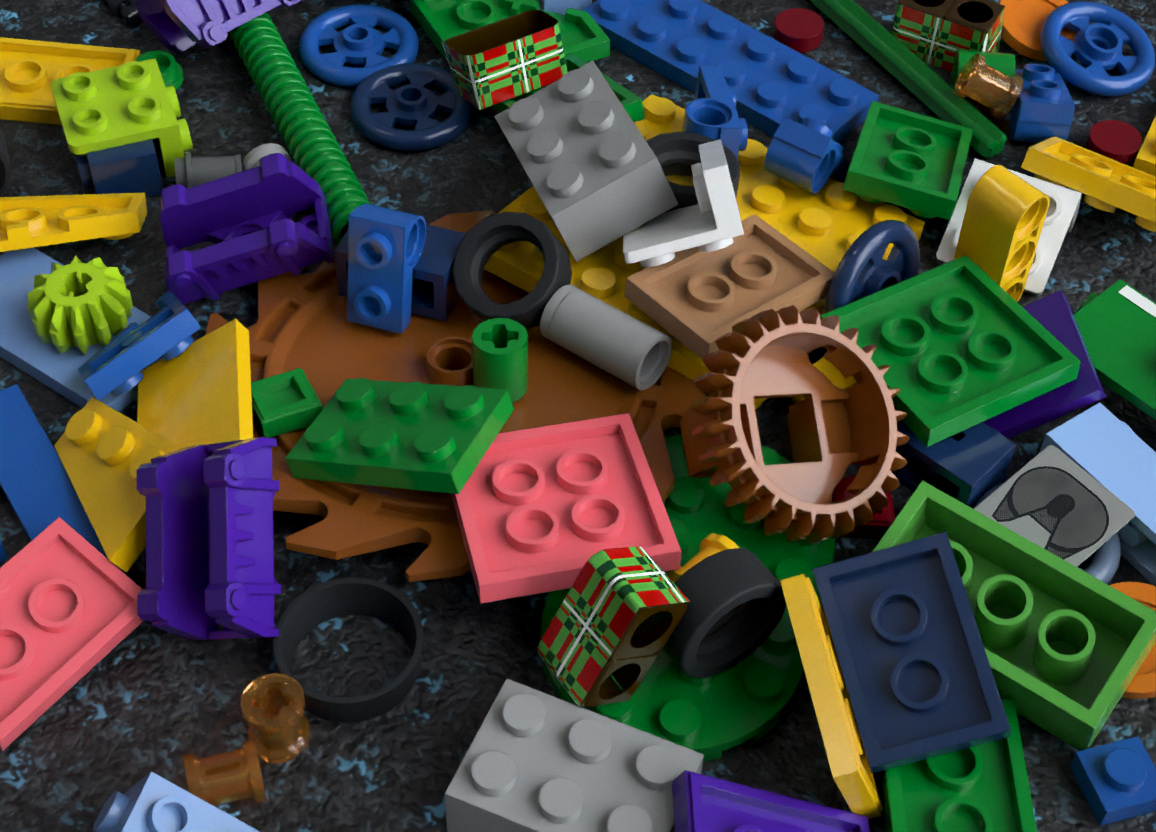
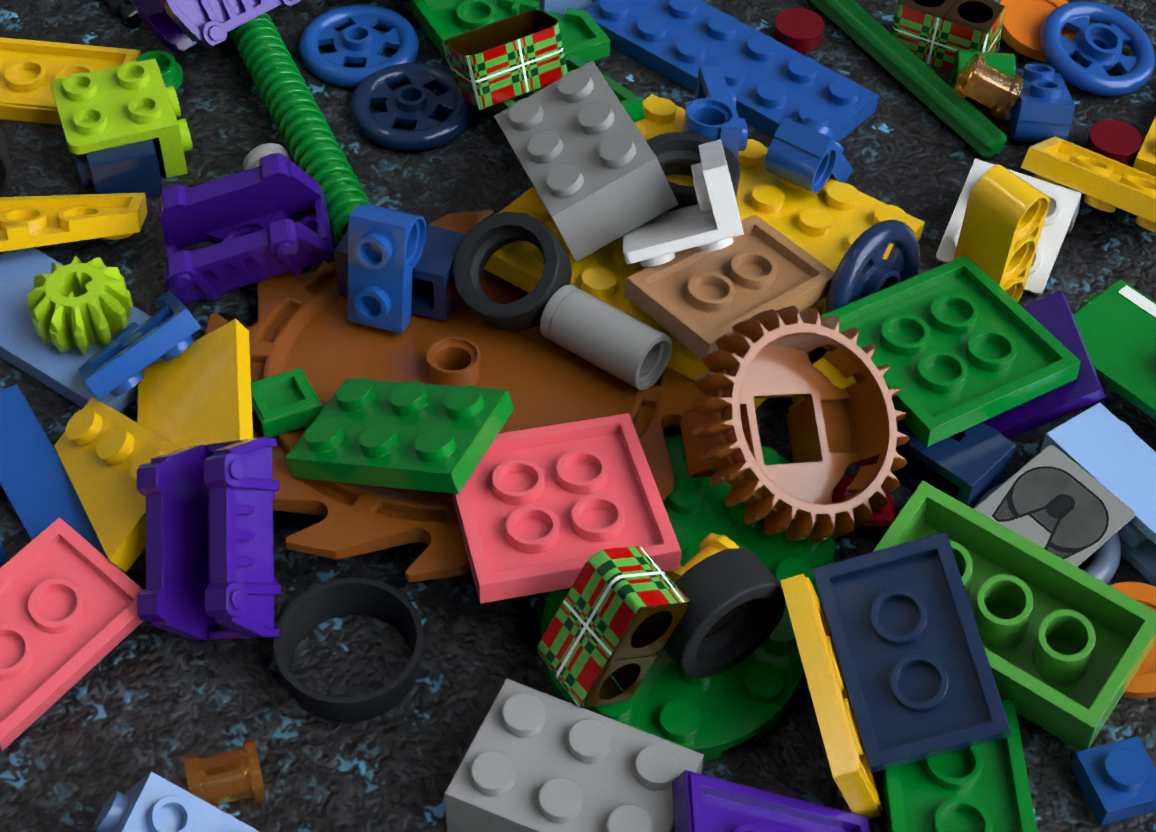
(200, 170): dark grey pin -> none
(275, 717): clear orange bush -> none
(501, 356): green piece -> none
(909, 161): green plate -> none

